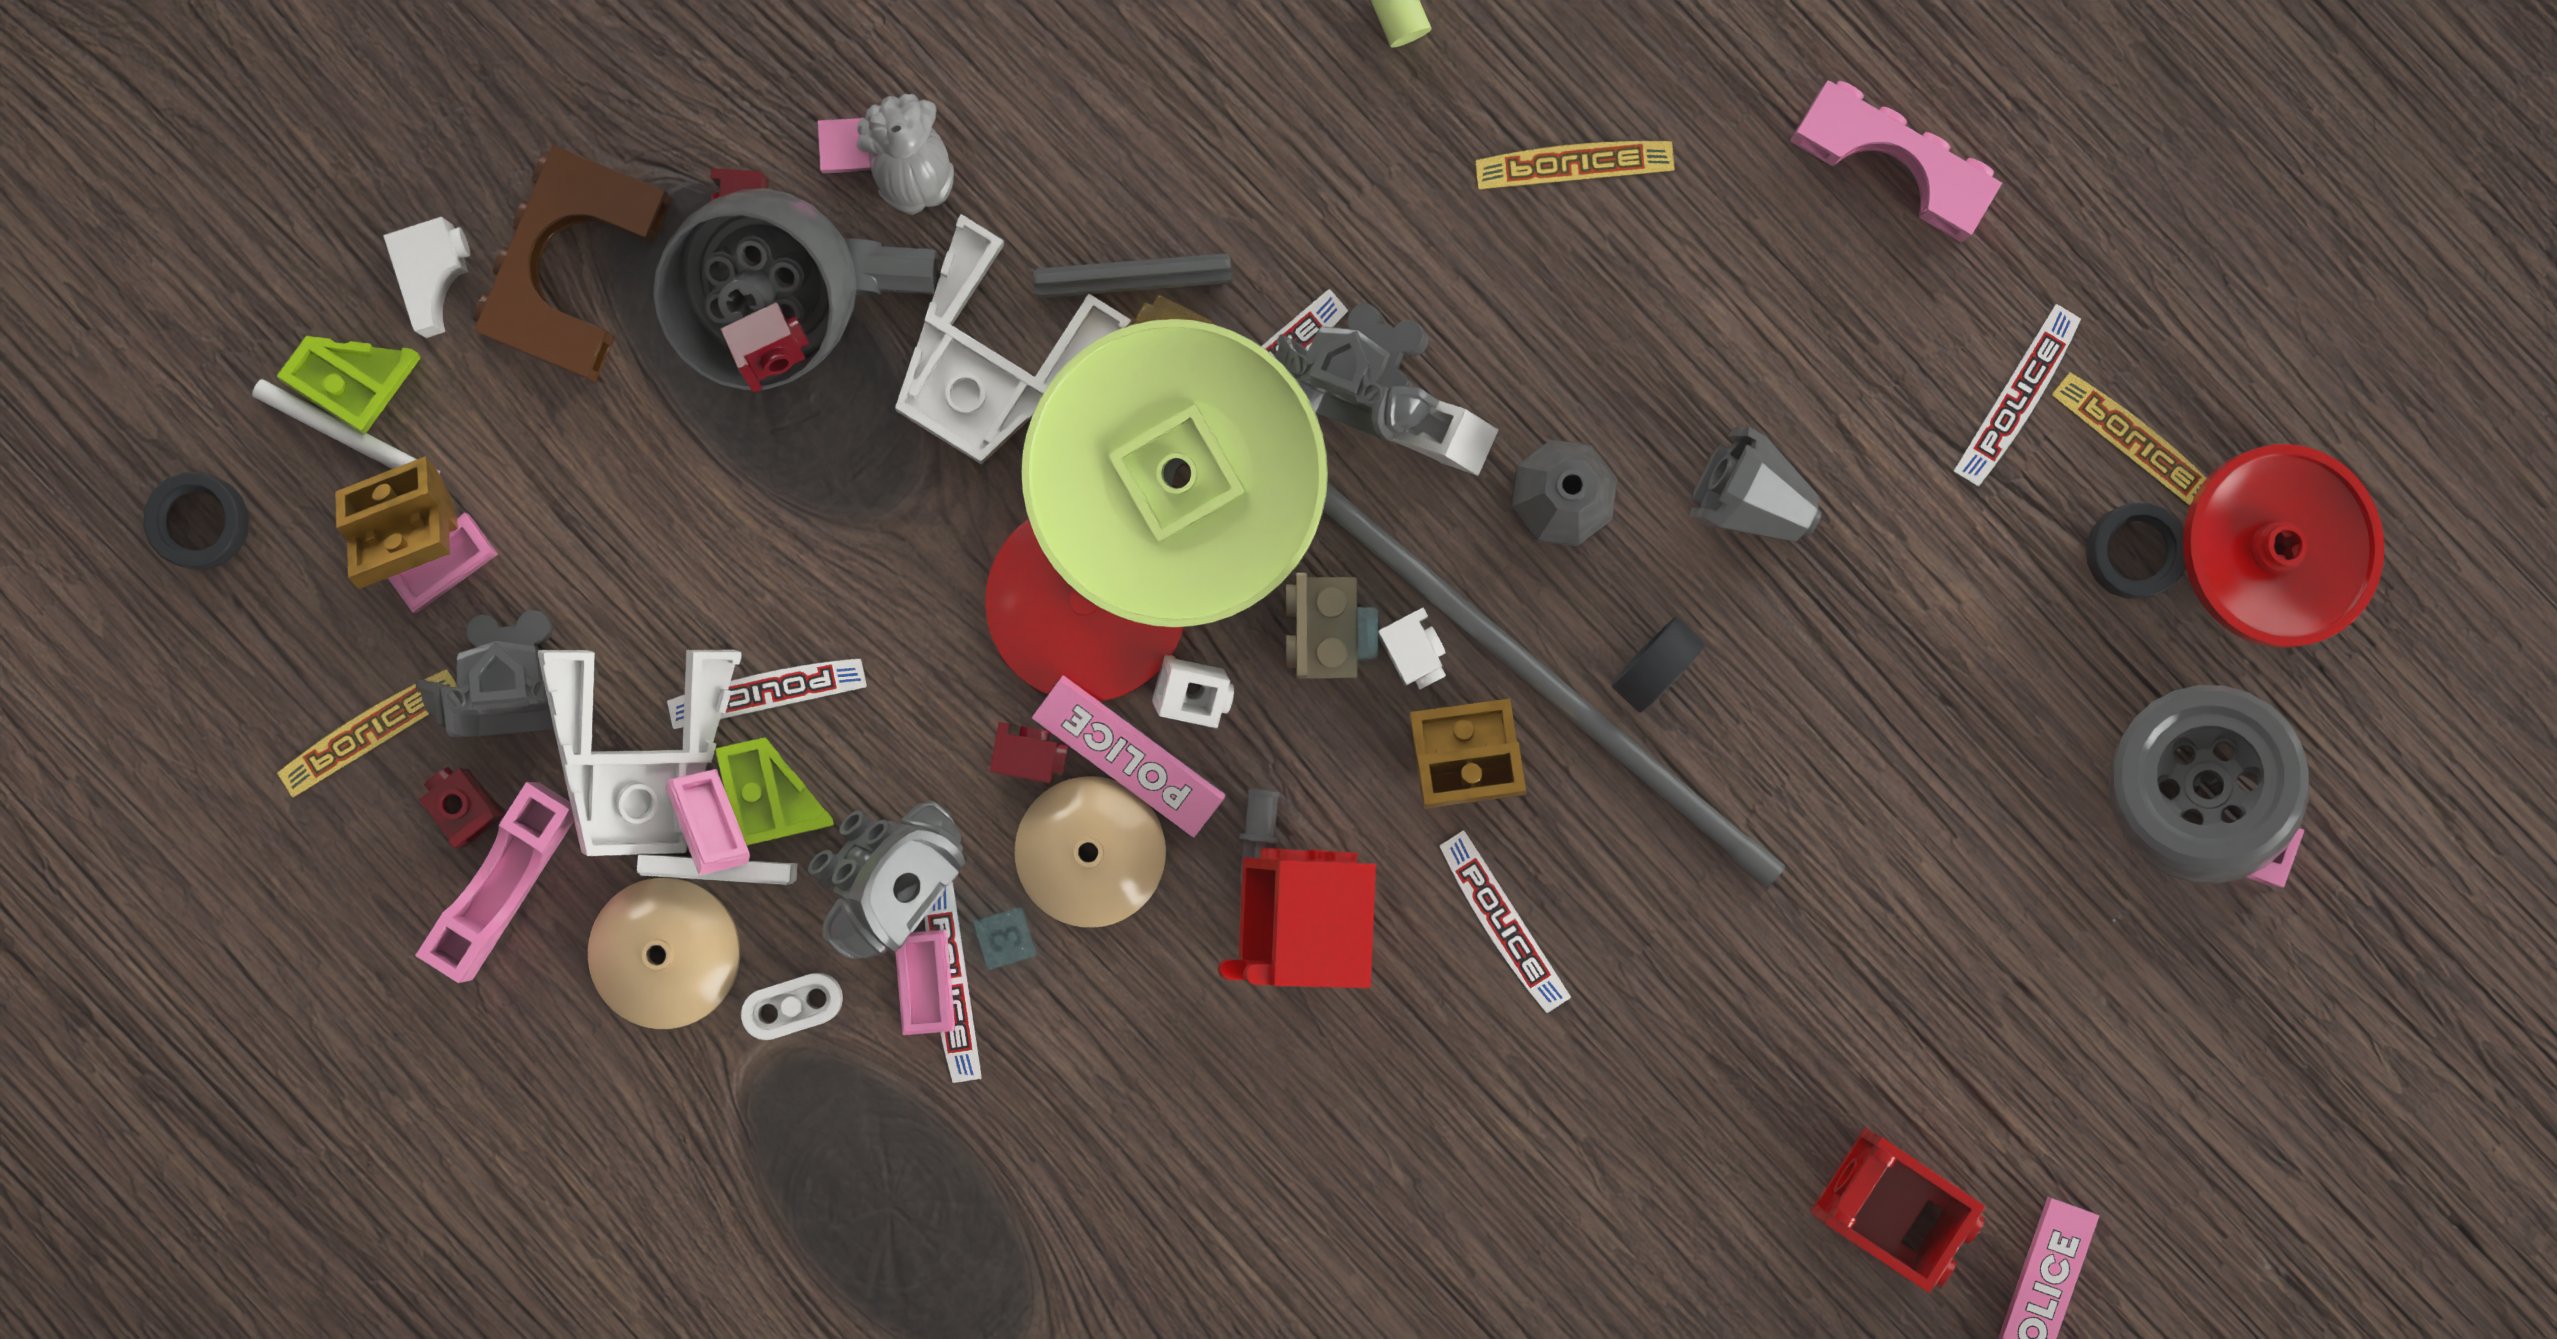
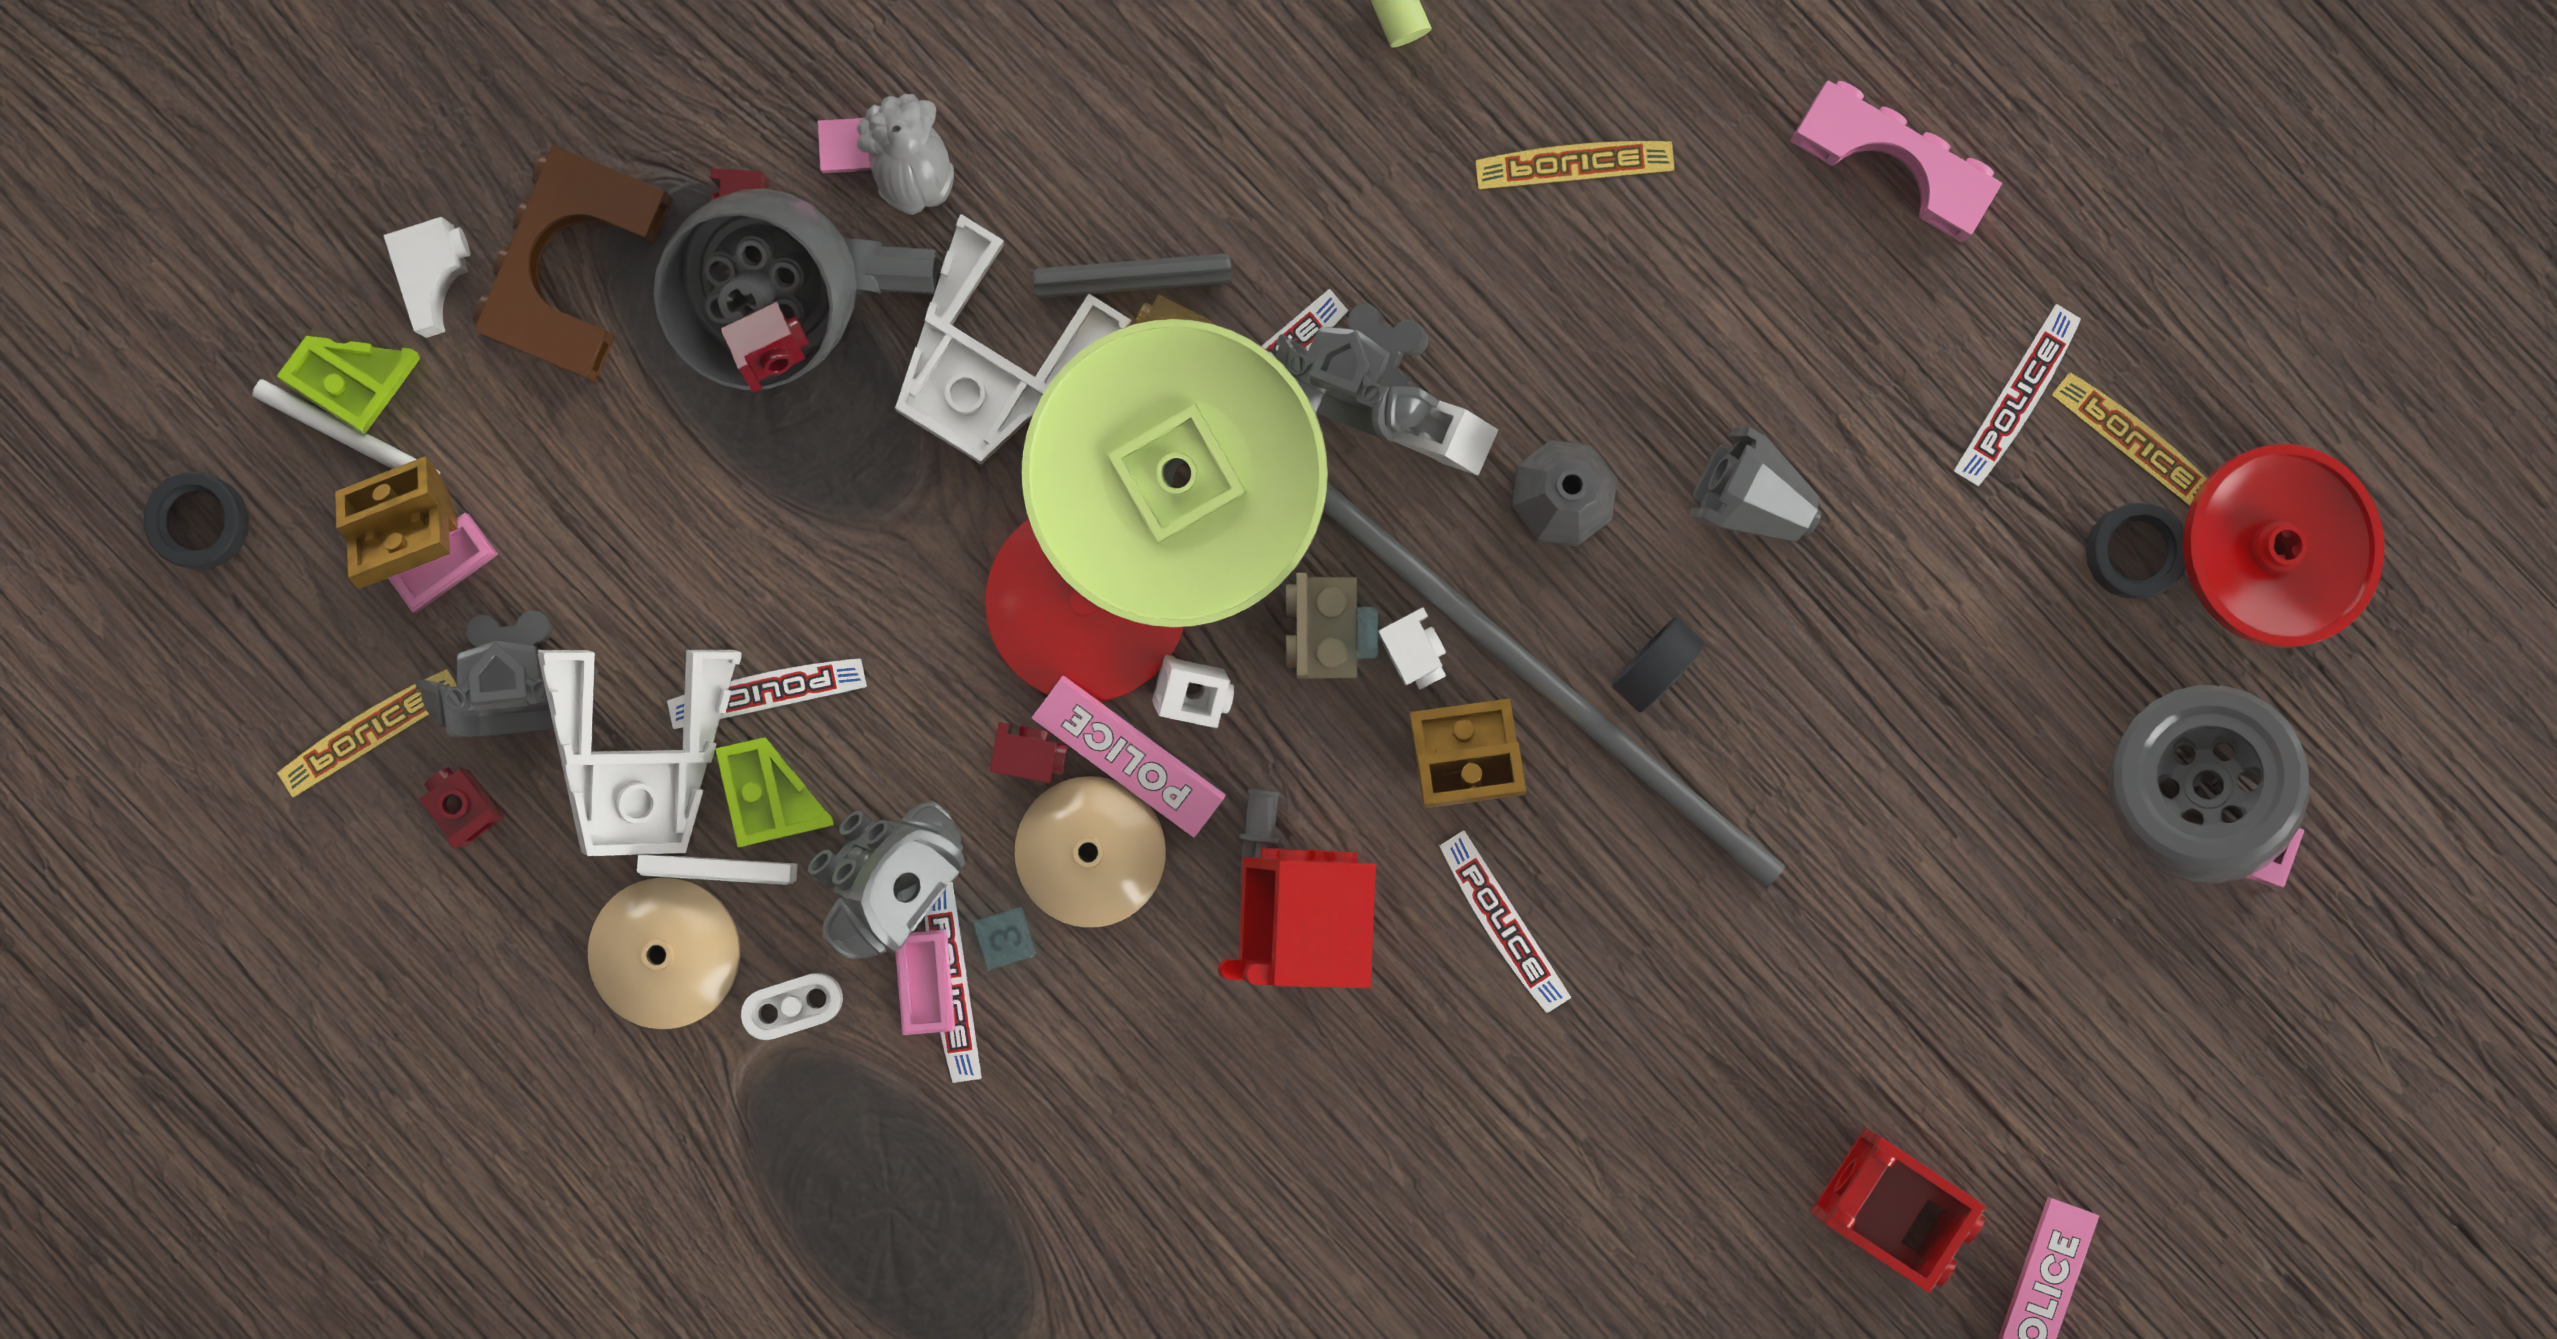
(486, 906): bright pink arch -> none
(707, 822): bright pink tile -> none

